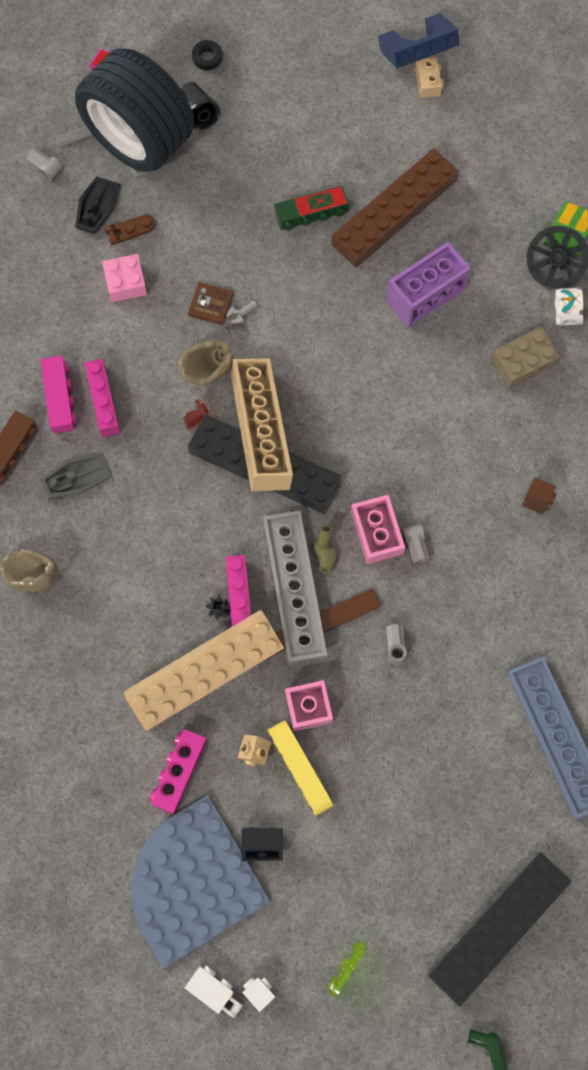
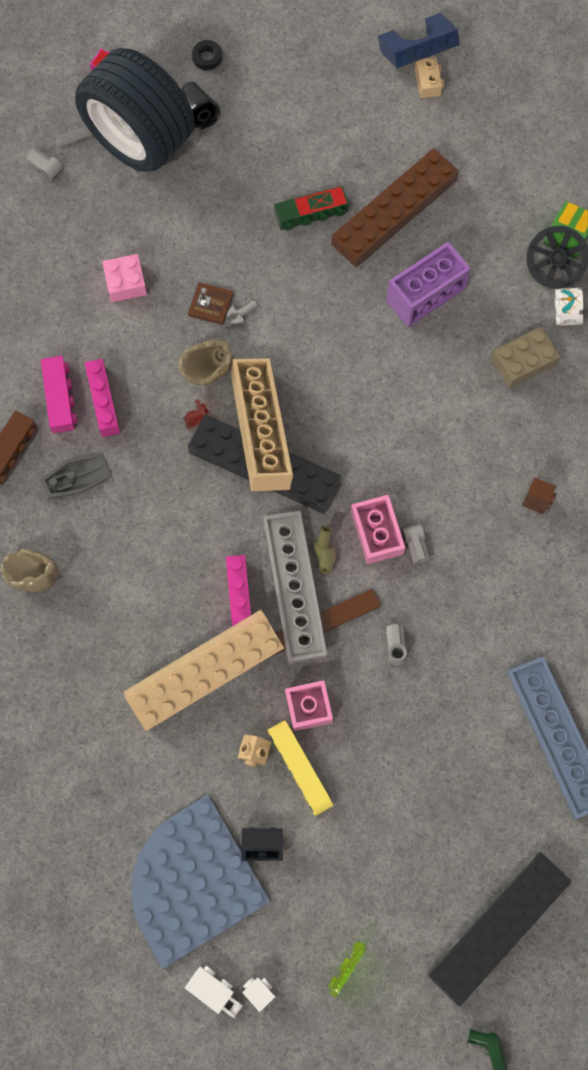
(96, 204): black piece -> none
(130, 229): reddish brown plate -> none
(170, 803): dark pink brick -> none
(218, 601): black gear -> none

